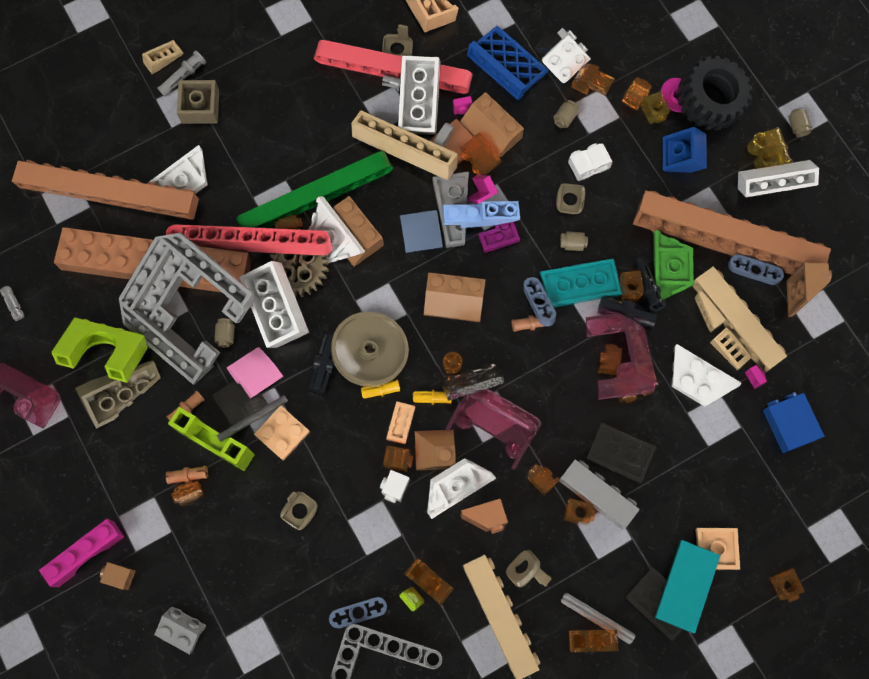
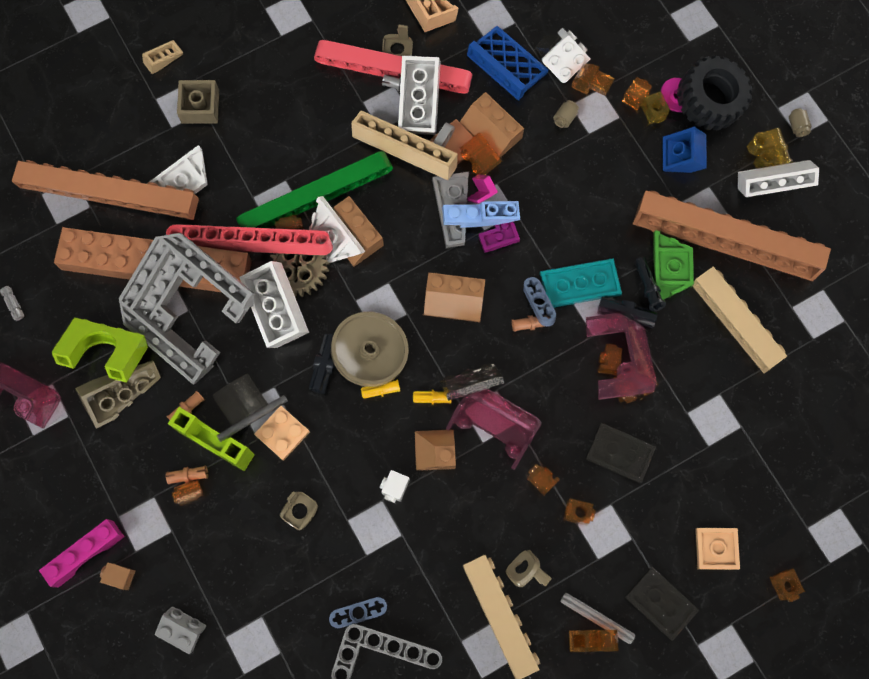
(188, 68): light grey pin -> none
(224, 333): dark tan brick -> none
(254, 372): bright pink slope -> none
(397, 458): clear orange brick -> none
(400, 422): light nougat plate -> none
(412, 598): lime slope -> none
(421, 231): sand blue slope -> none
(428, 581): clear orange brick -> none
(454, 359): clear orange wheel -> none
(456, 485): white wing -> none
(461, 105): dark pink plate -> none
(486, 516): nougat slope -> none
(573, 241): dark tan brick -> none
(578, 190): dark tan piece -> none
(590, 161): white brick -> none
(604, 498): light grey brick -> none
(631, 278): clear orange brick -> none
(687, 586): teal tile -> none
(699, 379): white wing -> none
(709, 311): tan slope -> none
(716, 342): tan slope -> none
(743, 260): sand blue beam -> none
(756, 376): dark pink plate -> none
(793, 422): blue brick -> none
(806, 285): medium nougat slope -> none

